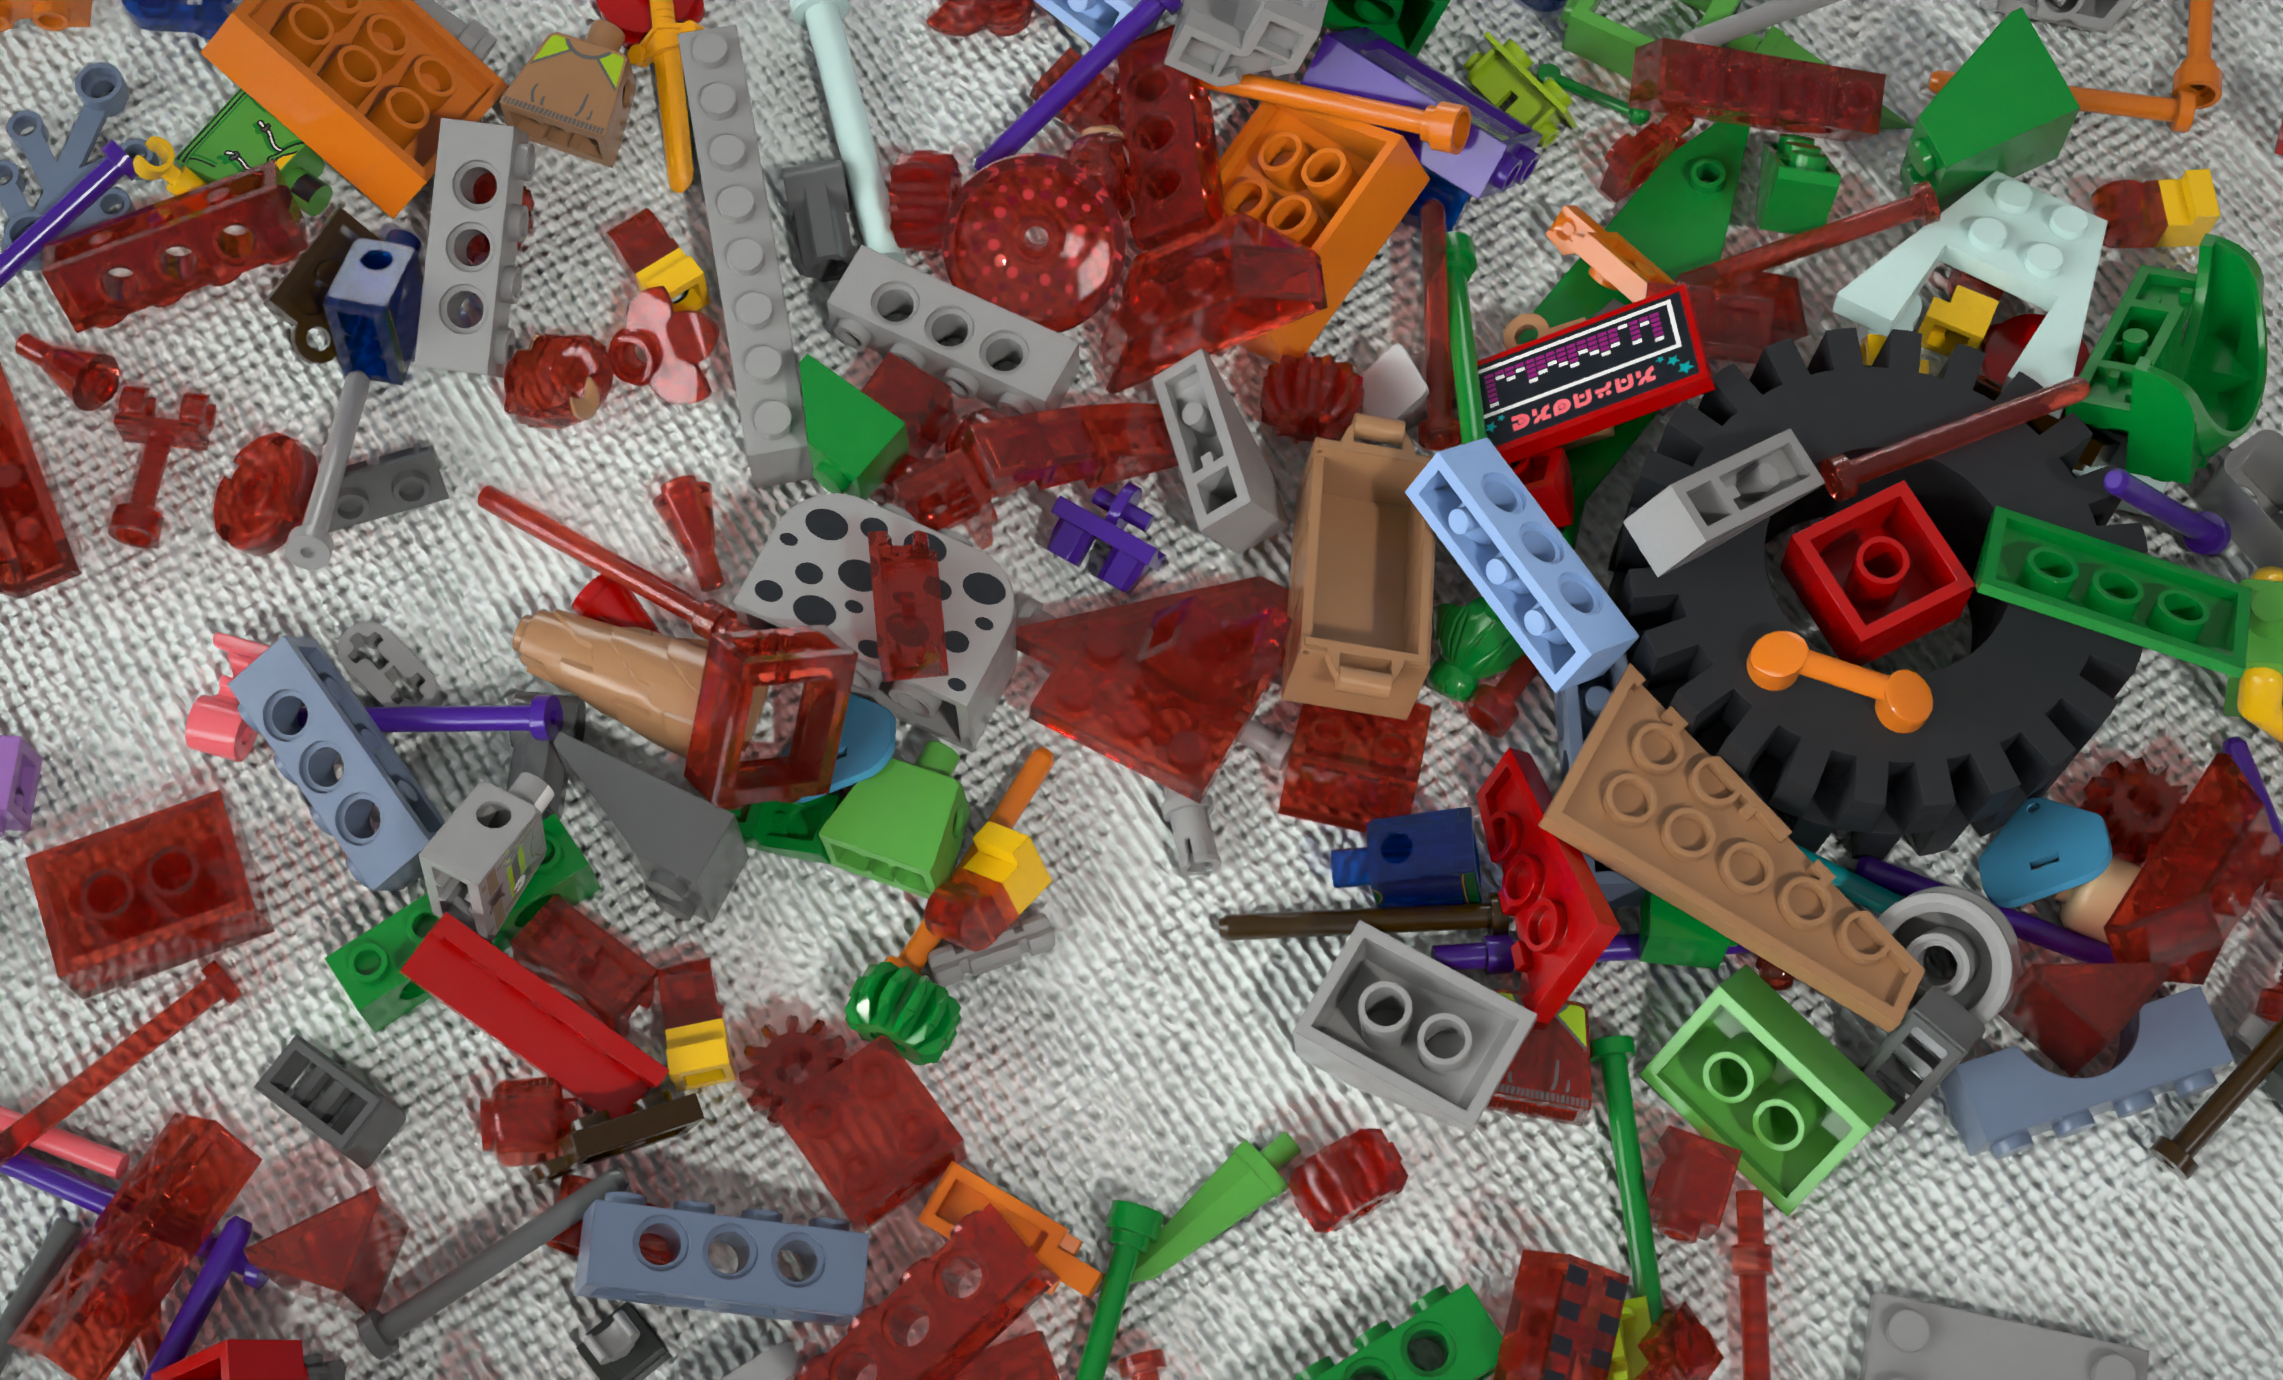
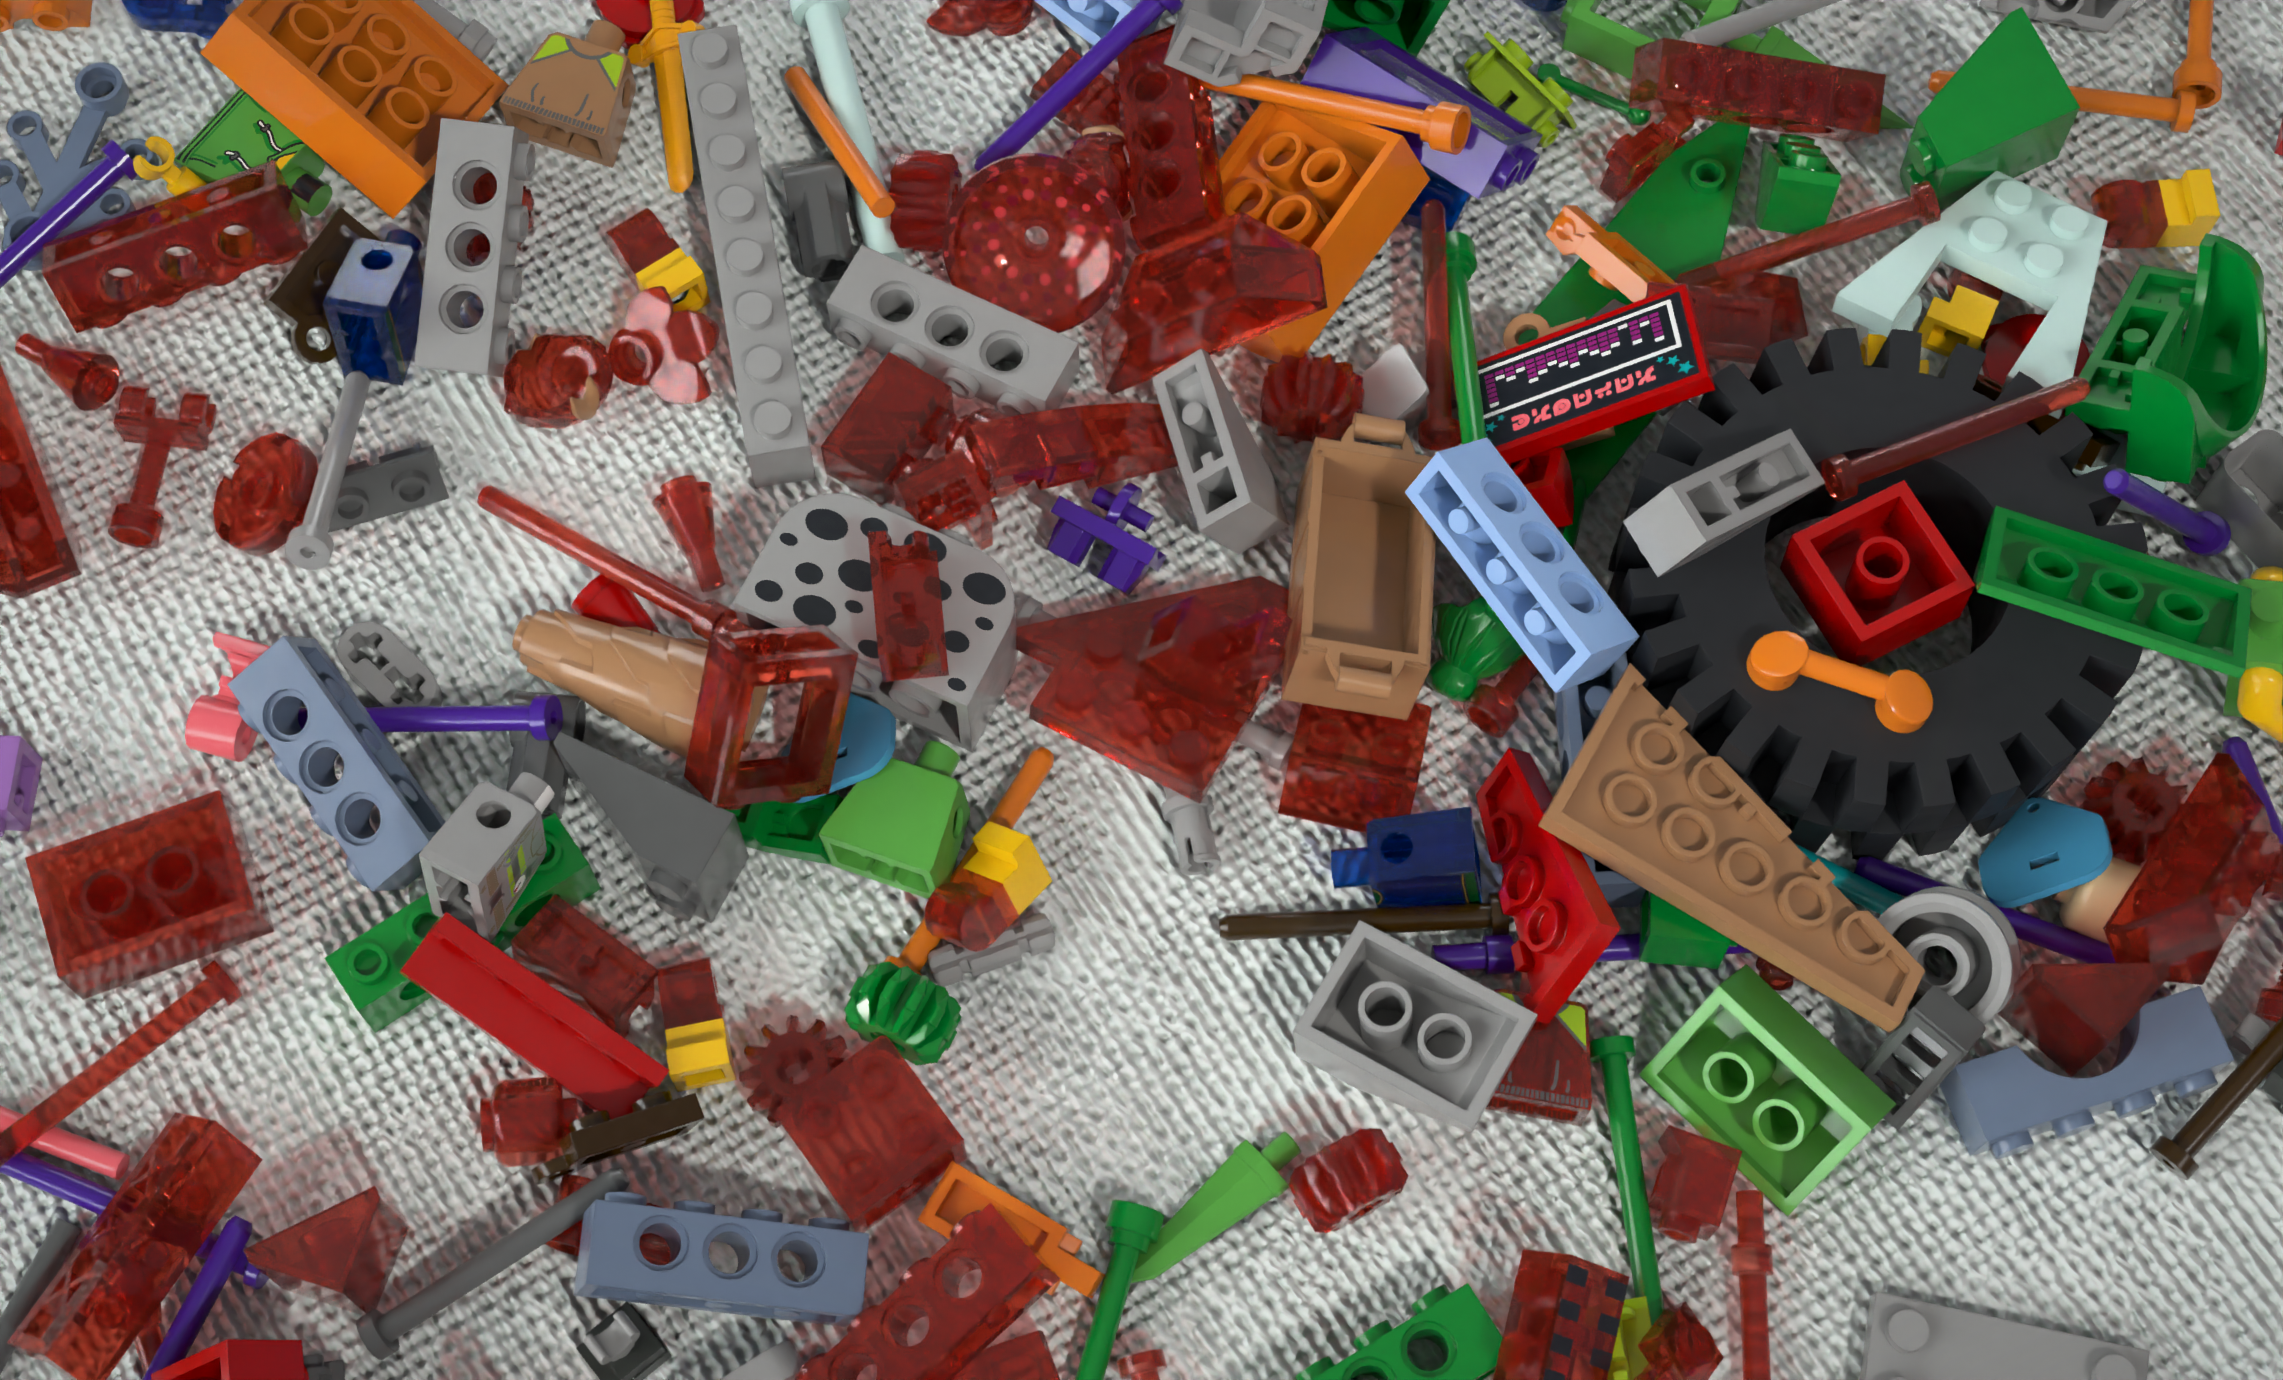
(363, 1126): dark grey slope -> none
(839, 142): none -> orange bar
(848, 433): green slope -> none

